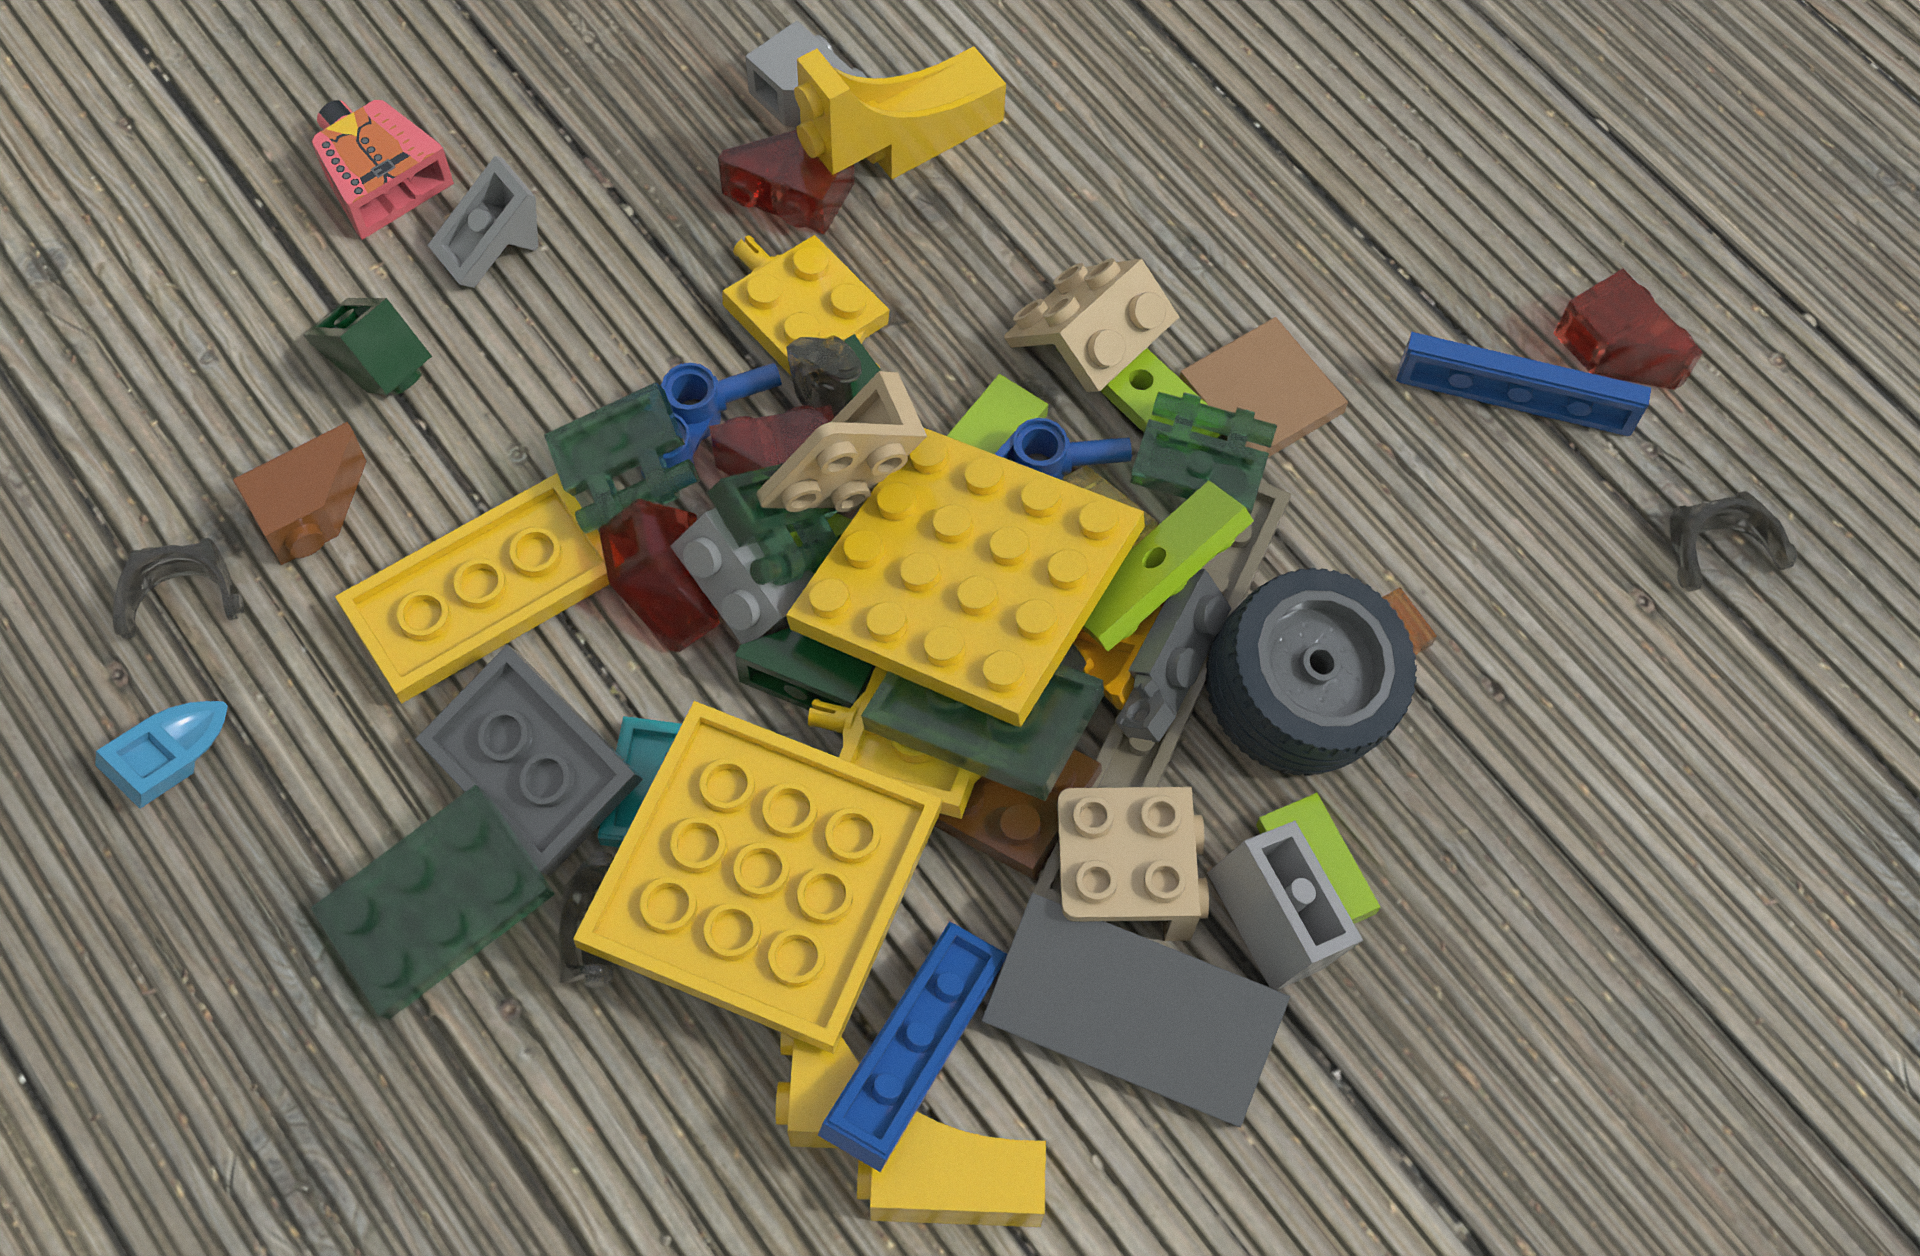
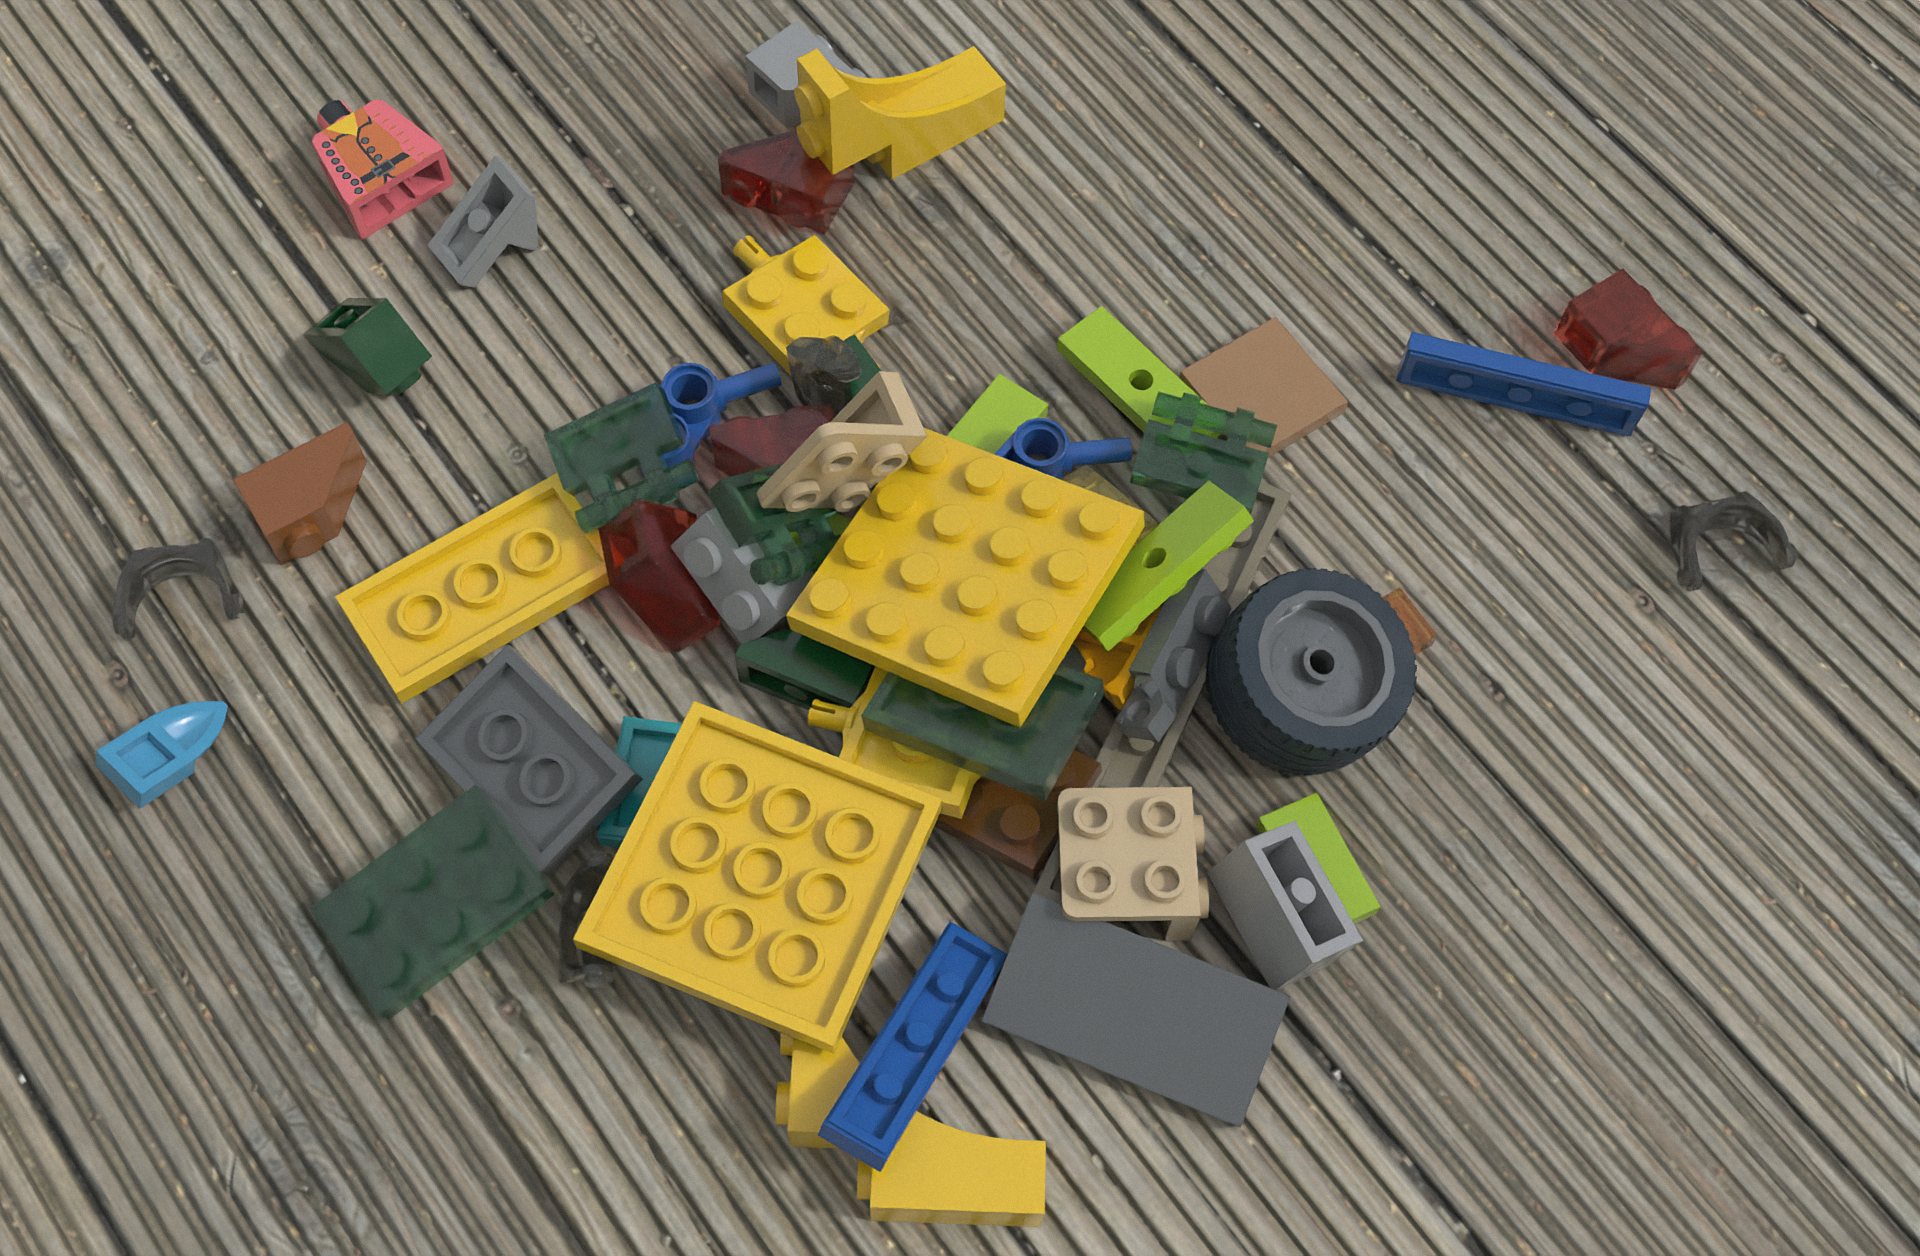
(1097, 318): tan bracket -> none

